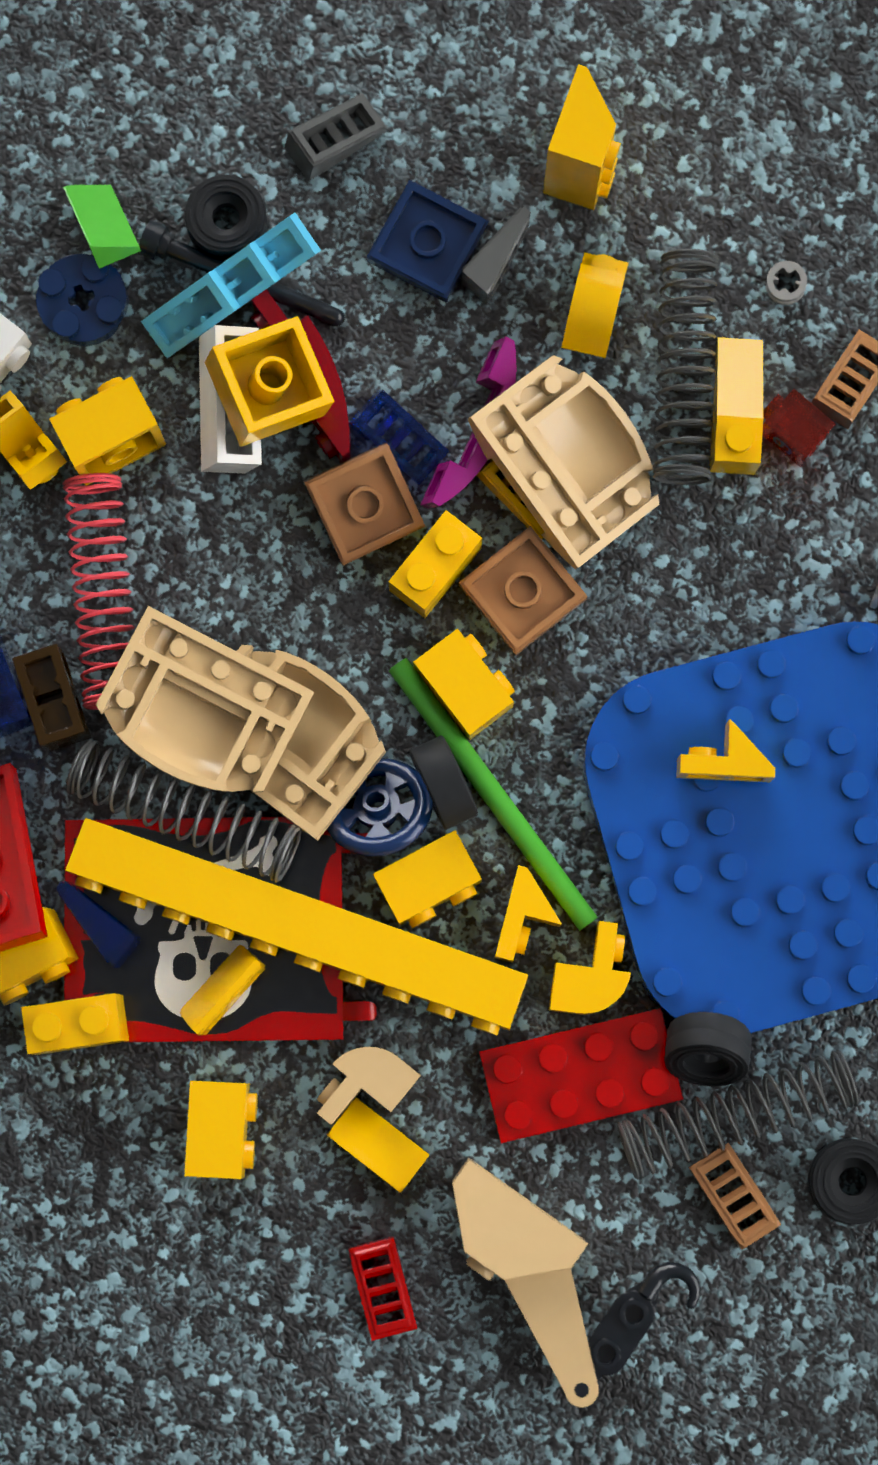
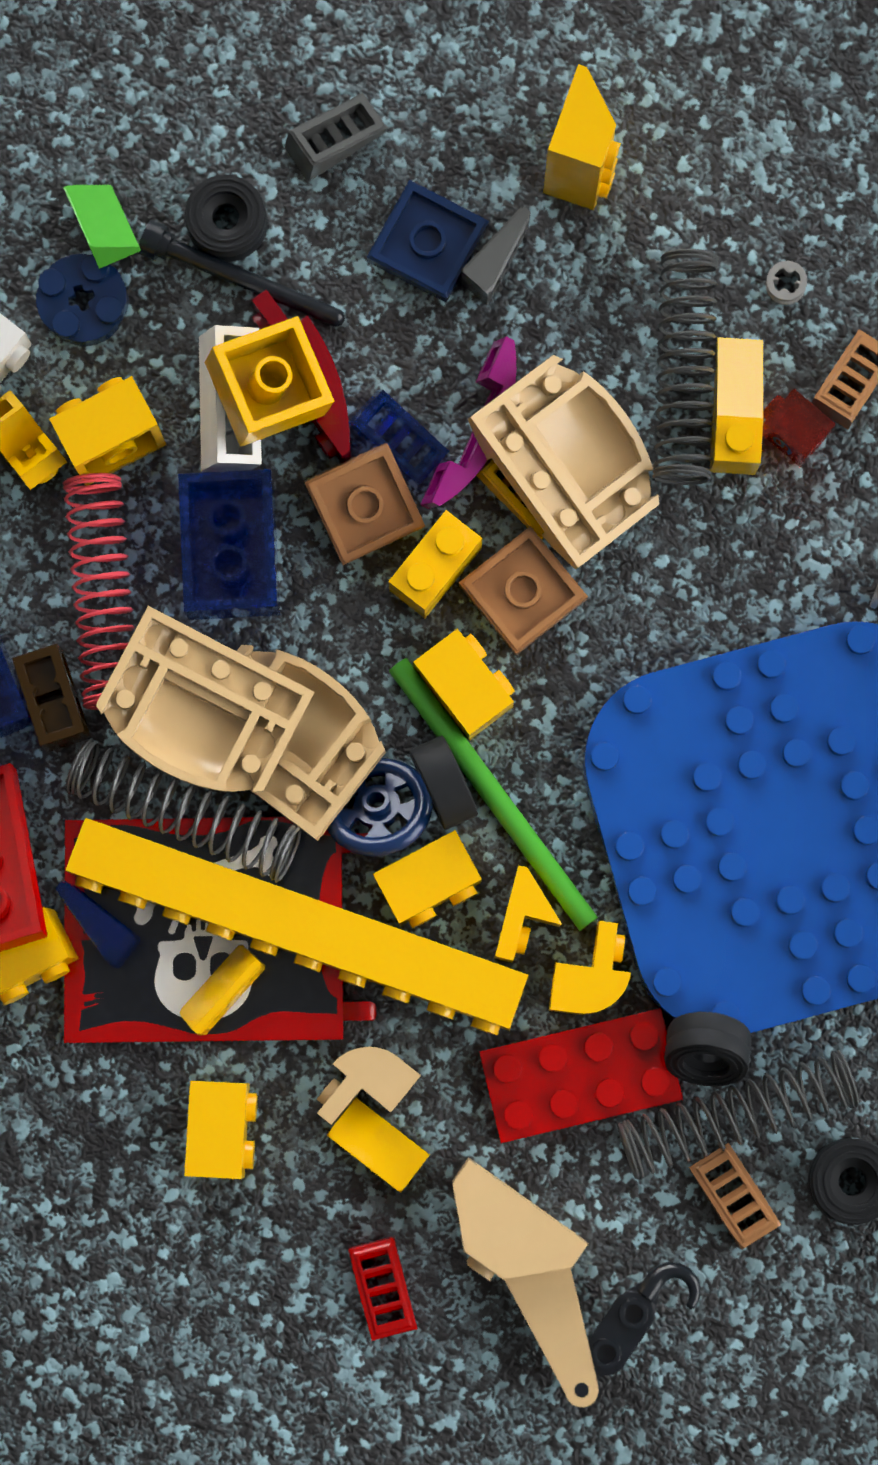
(75, 1024): yellow brick -> none
(229, 544): none -> clear blue brick
(231, 285): medium azure slope -> none
(594, 304): yellow brick -> none
(740, 761): yellow slope -> none

